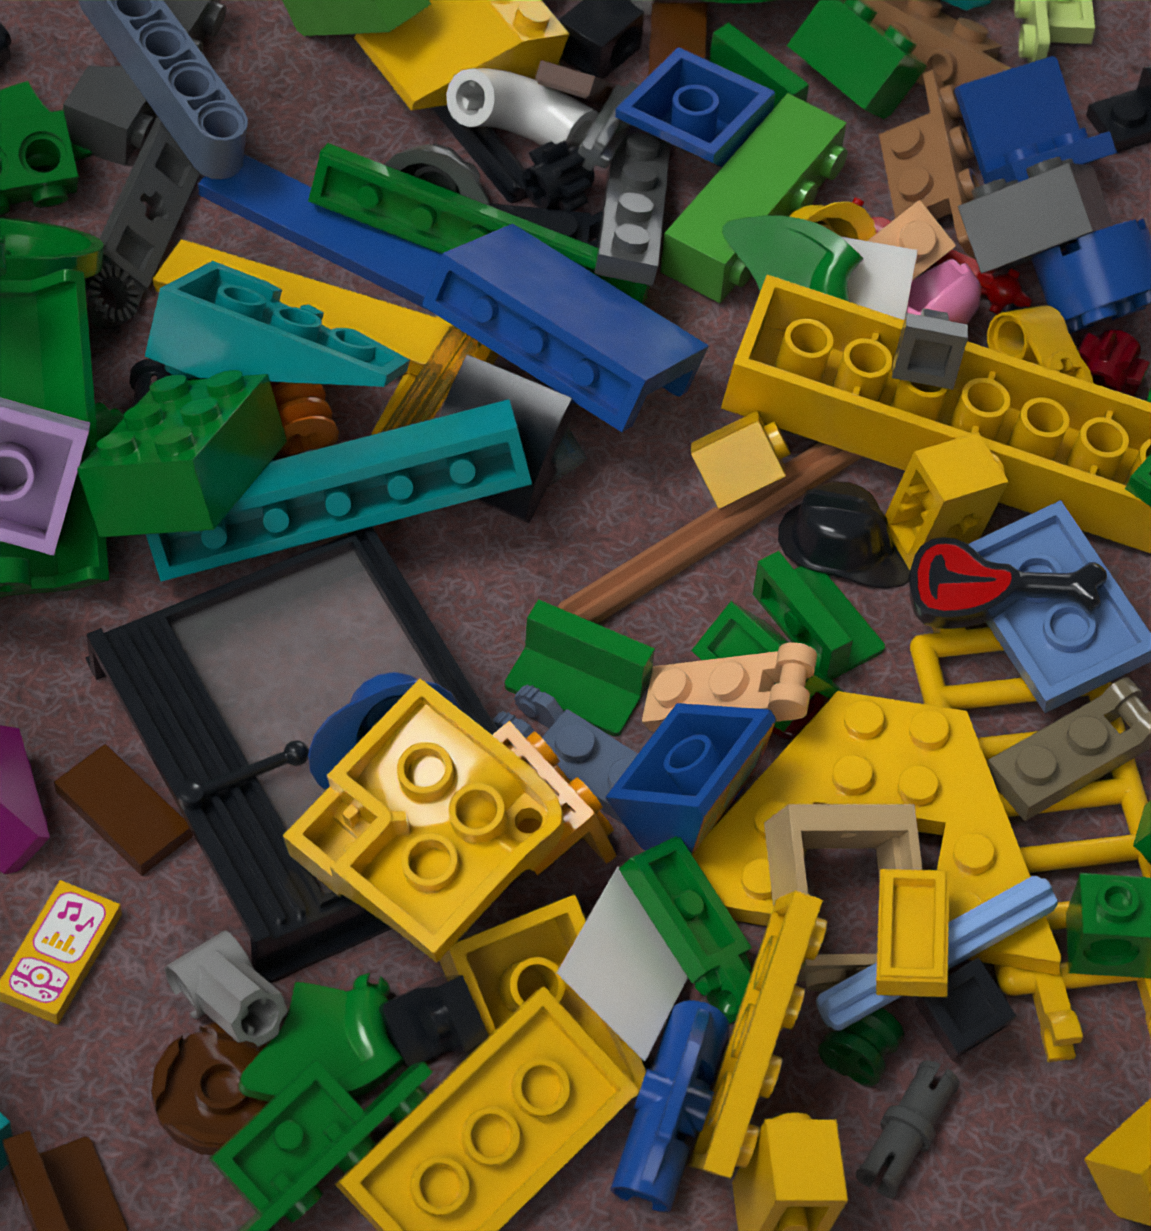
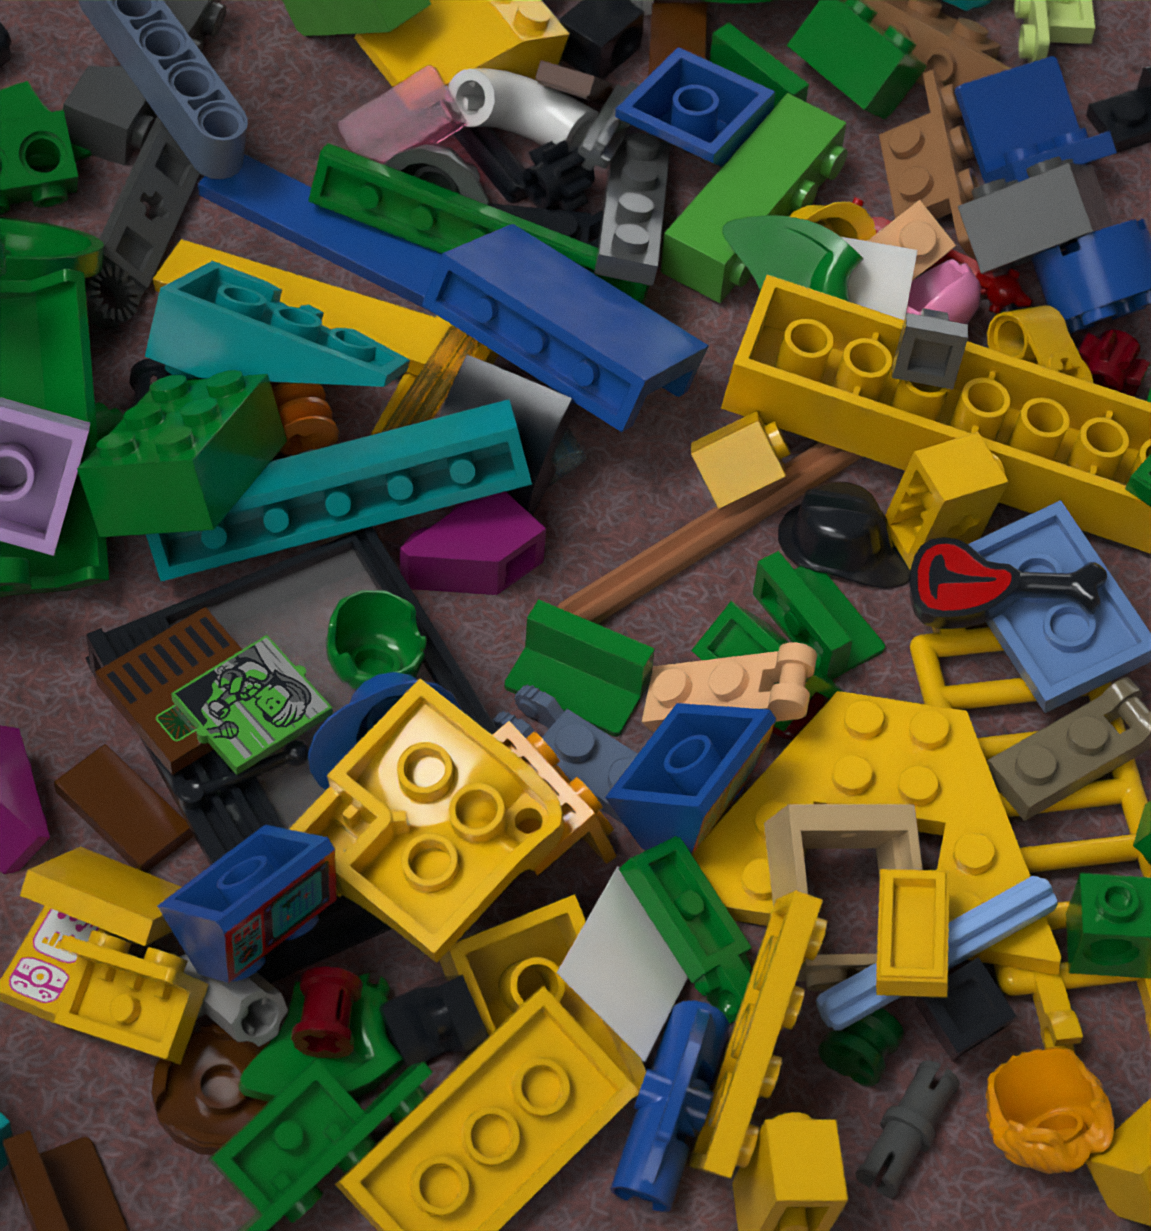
(102, 894): none -> yellow tile
(128, 998): none -> yellow bracket
(147, 675): none -> reddish brown tile
(251, 704): none -> piece
(252, 901): none -> blue slope
(327, 1012): none -> dark red bush
(373, 636): none -> green hair
(403, 117): none -> clear pink panel
(474, 548): none -> magenta slope
(1048, 1111): none -> light orange hair

